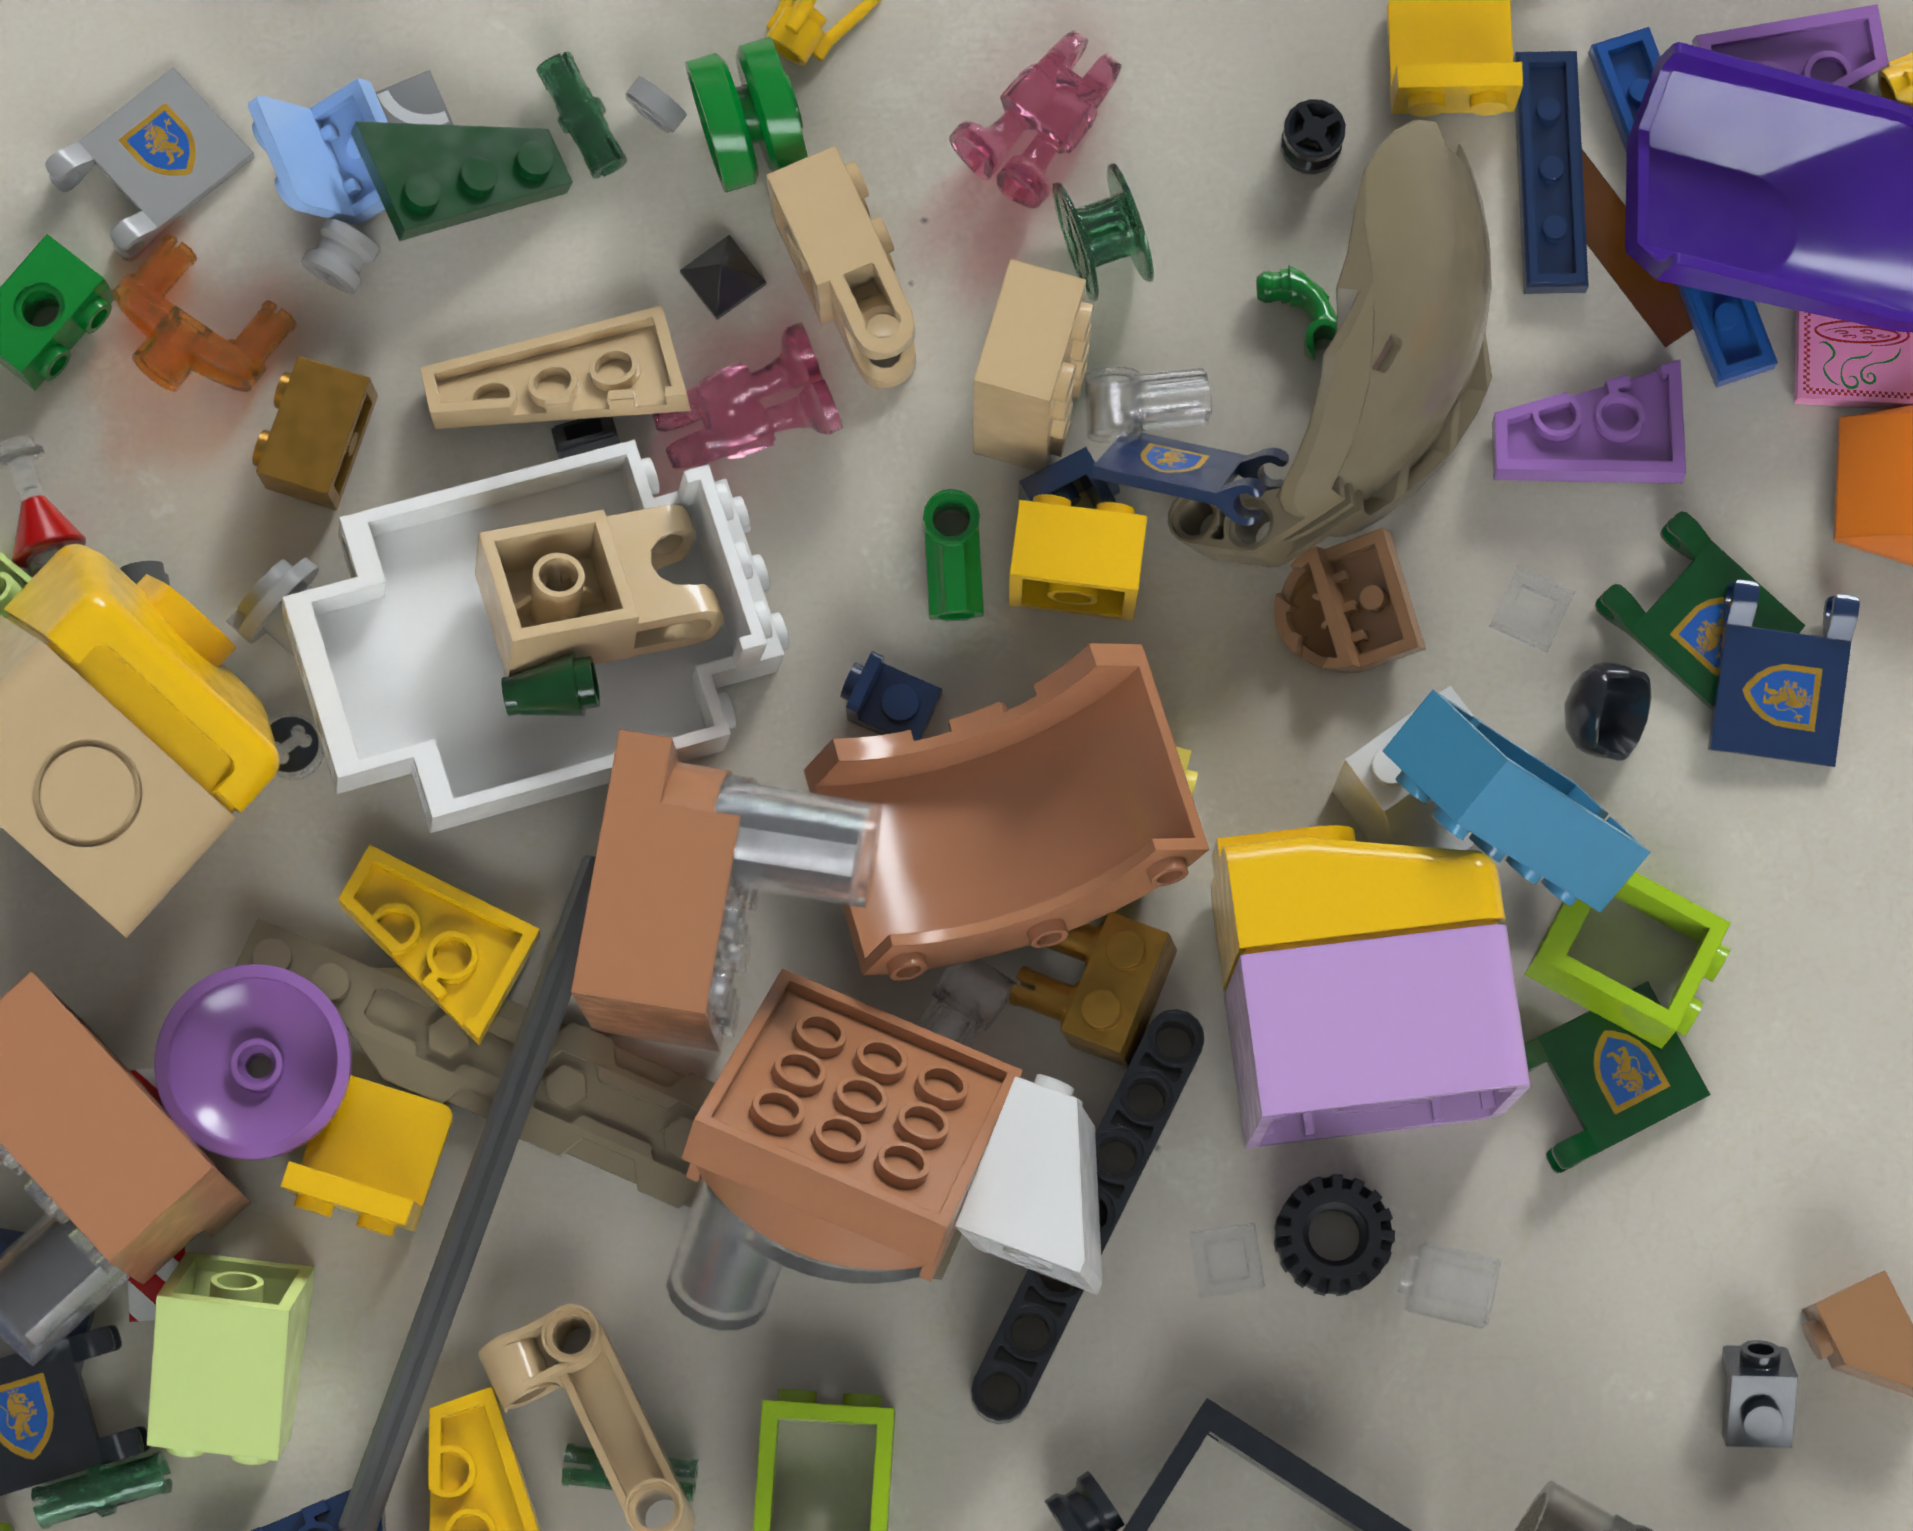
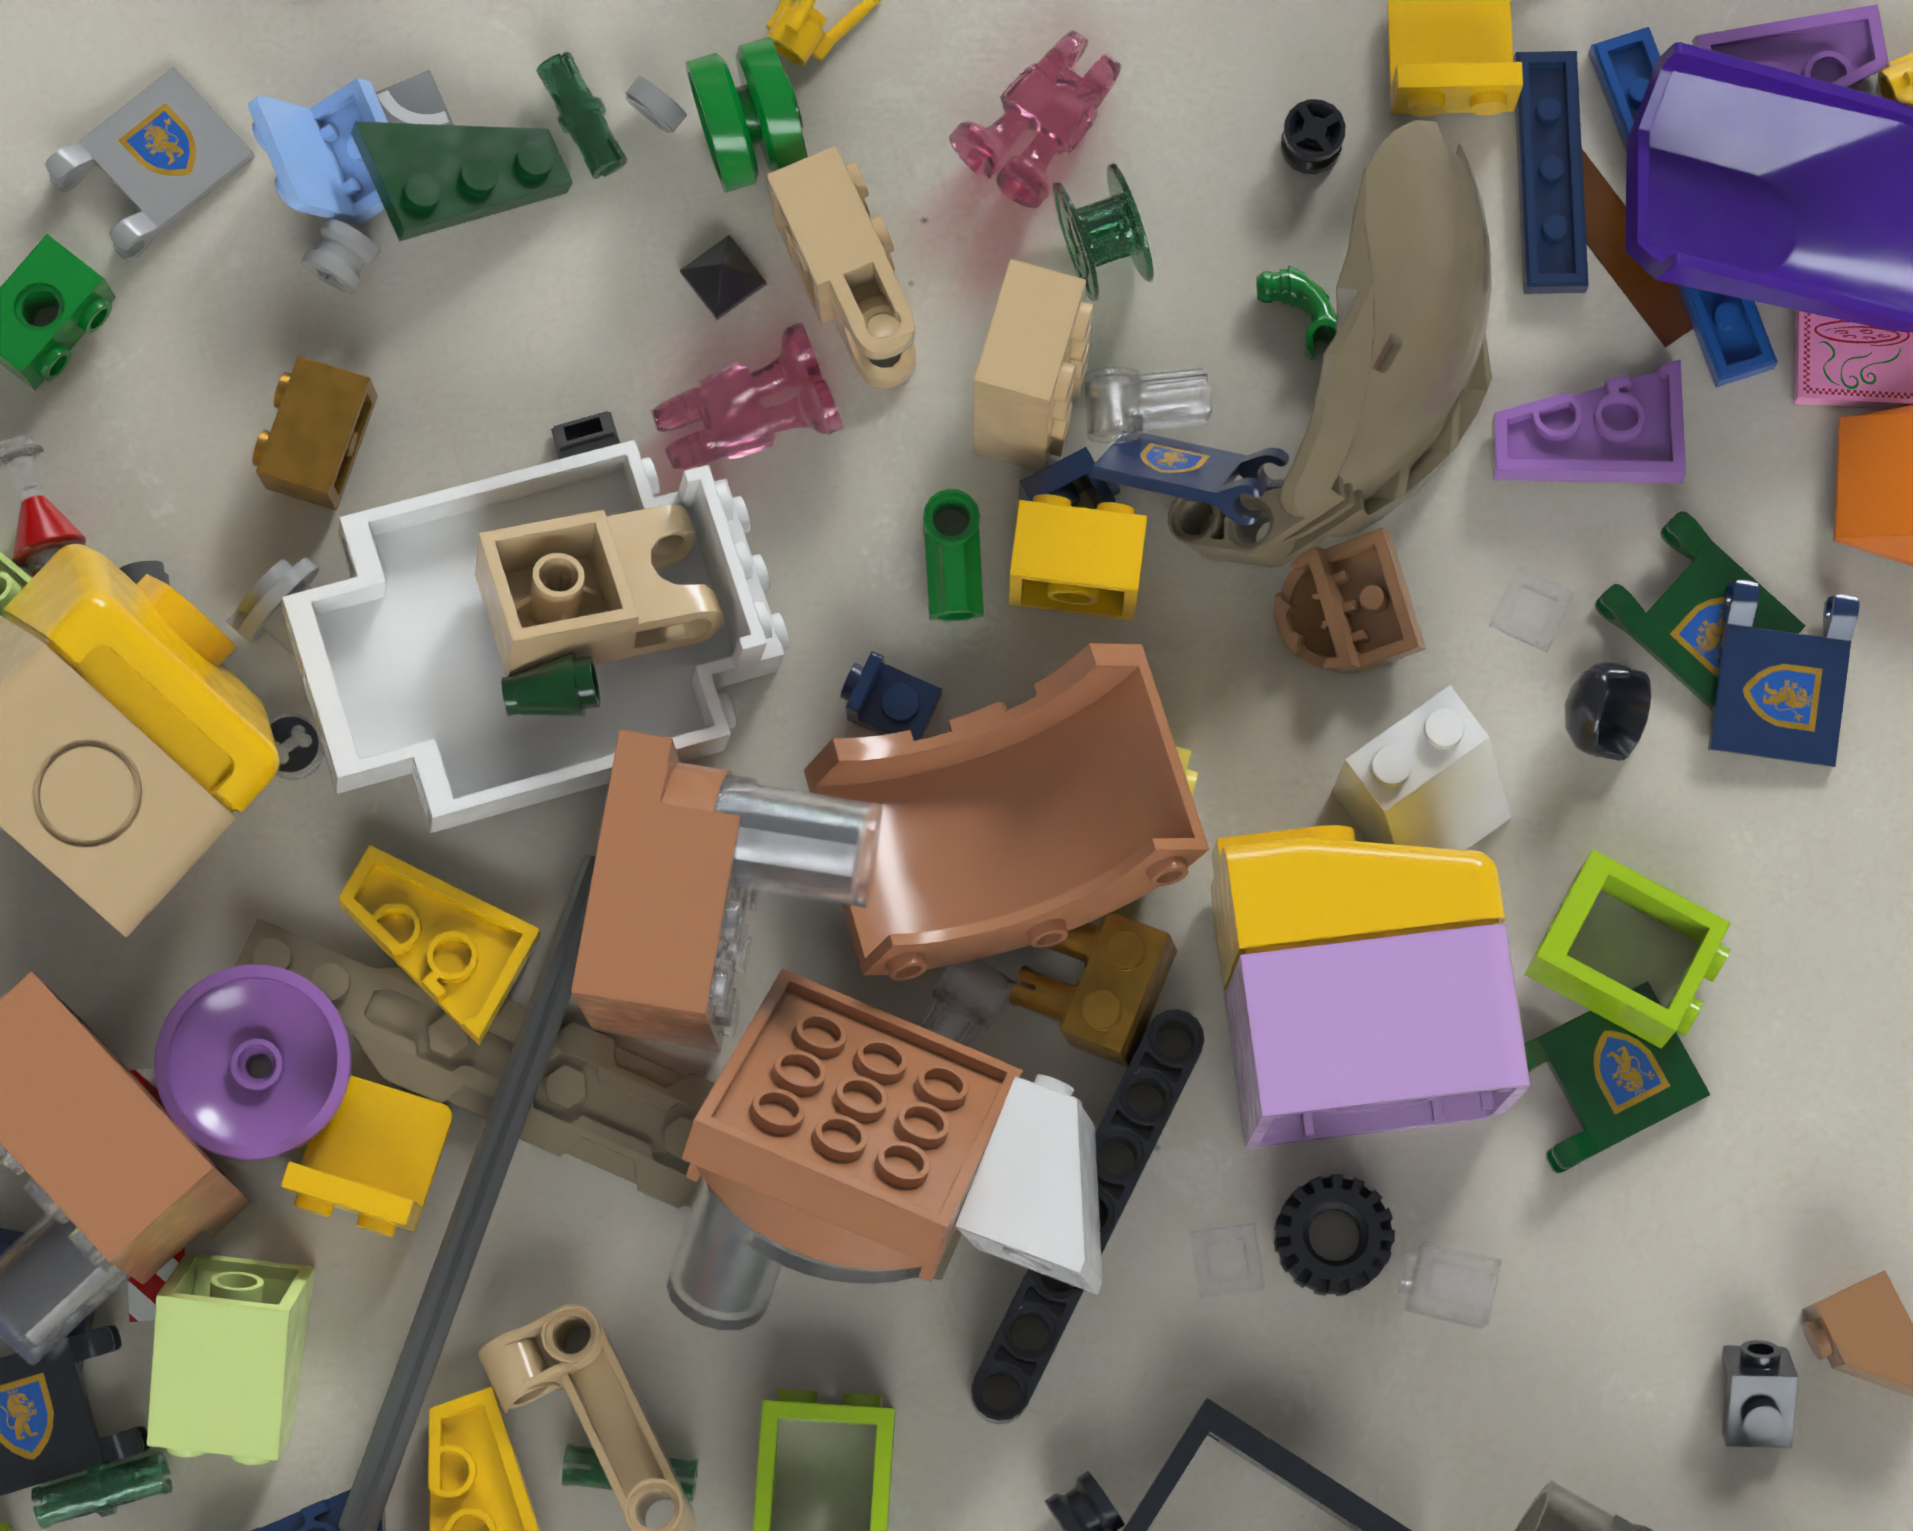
(180, 343): clear orange connector -> none
(572, 374): tan wing -> none
(1513, 804): dark azure piece -> none

